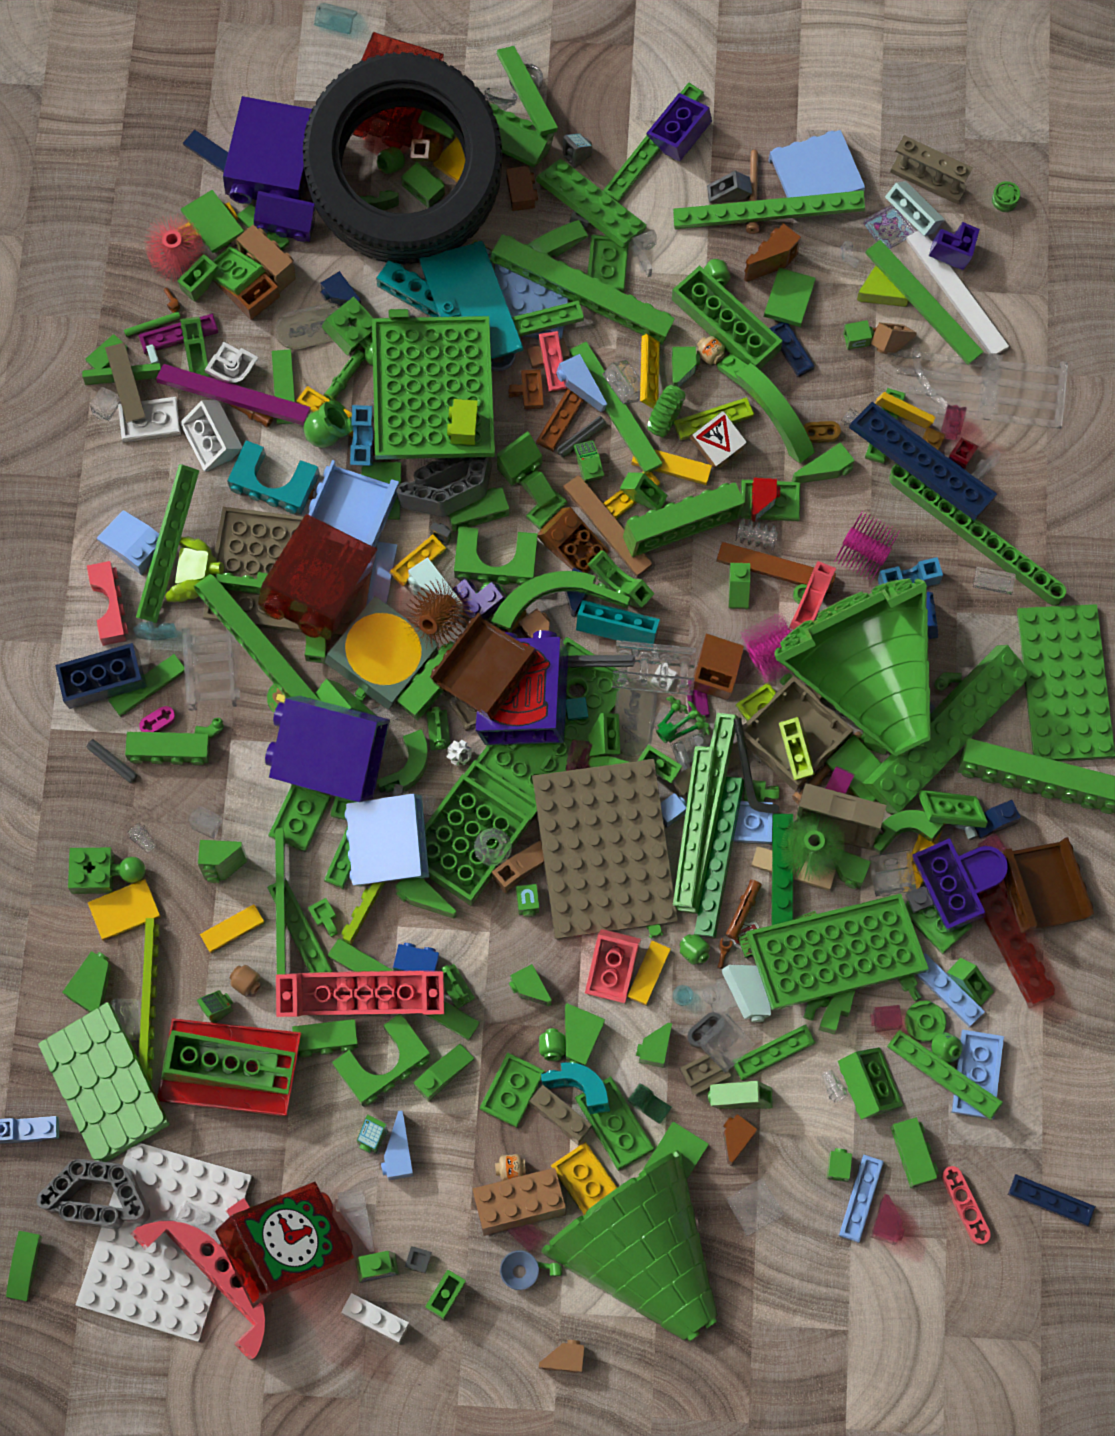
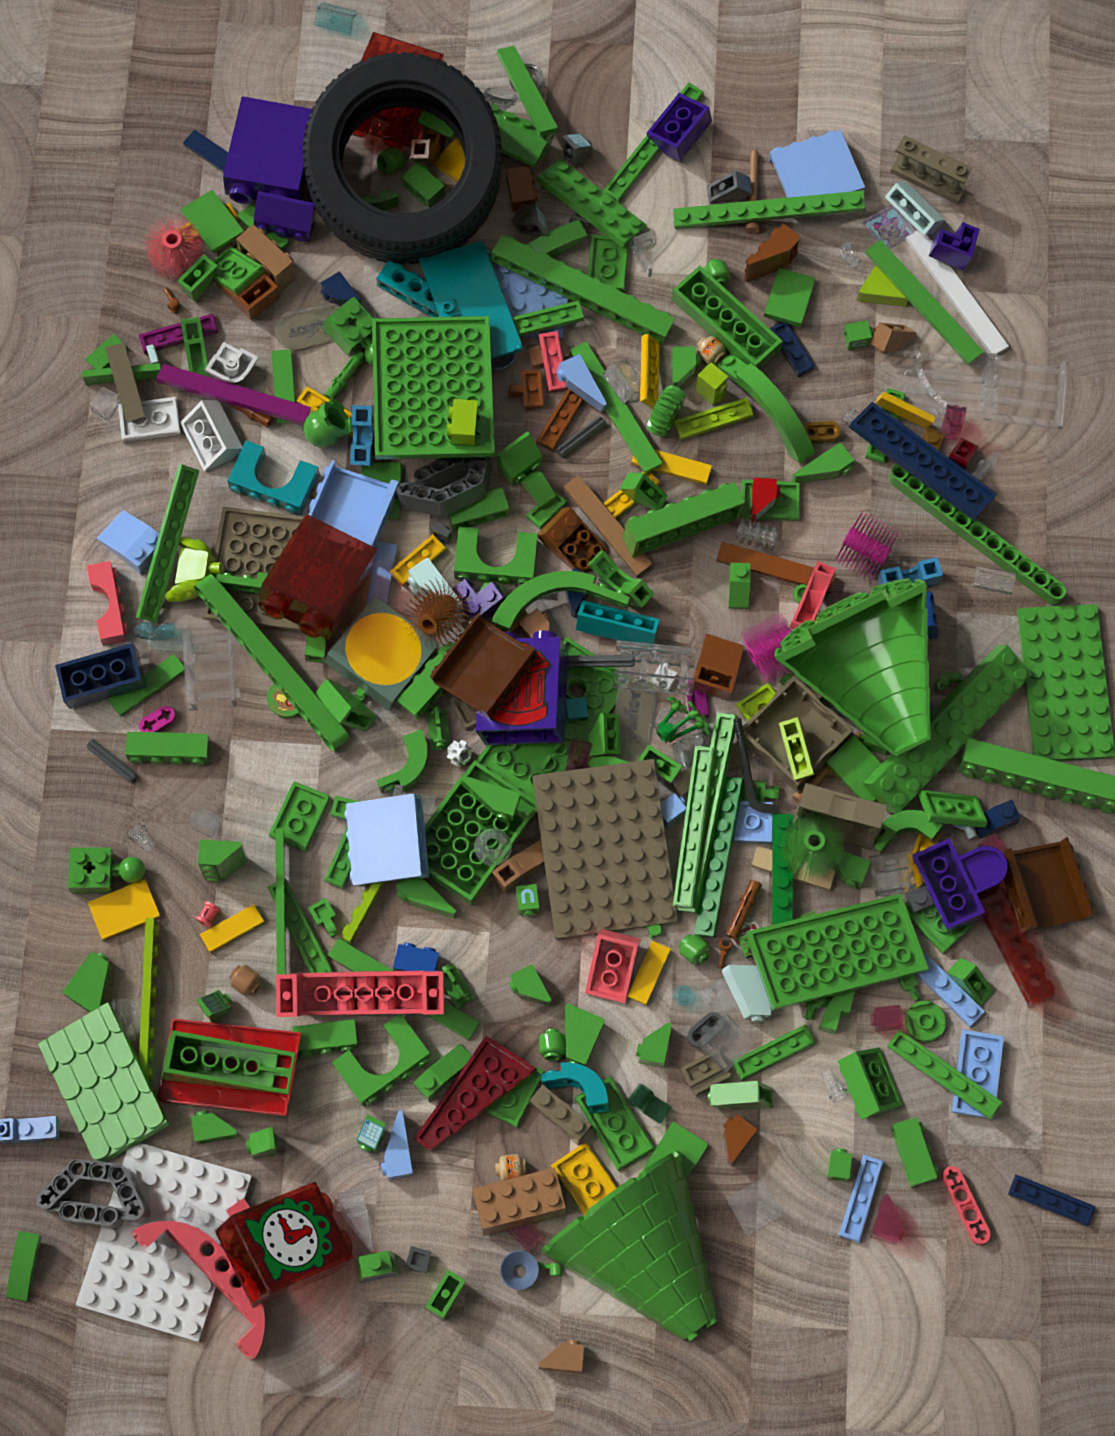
(152, 324): bright green bar -> none
(208, 914): none -> coral bush
(211, 1128): none -> bright green slope
(213, 729): bright green arm -> none
(262, 1143): none -> bright green slope
(327, 748): dark purple brick -> none
(375, 1318): white brick -> none
(399, 313): bright green tile -> none
(480, 1084): none -> dark red wing
(498, 800): none -> bright green slope
(530, 220): none -> flat silver slope
(588, 461): bright green slope -> none
(712, 384): none -> lime brick
(718, 440): piece -> none
(840, 780): magenta tile -> none
(947, 1047): bright green head -> none
(1005, 197): bright green wheel -> none

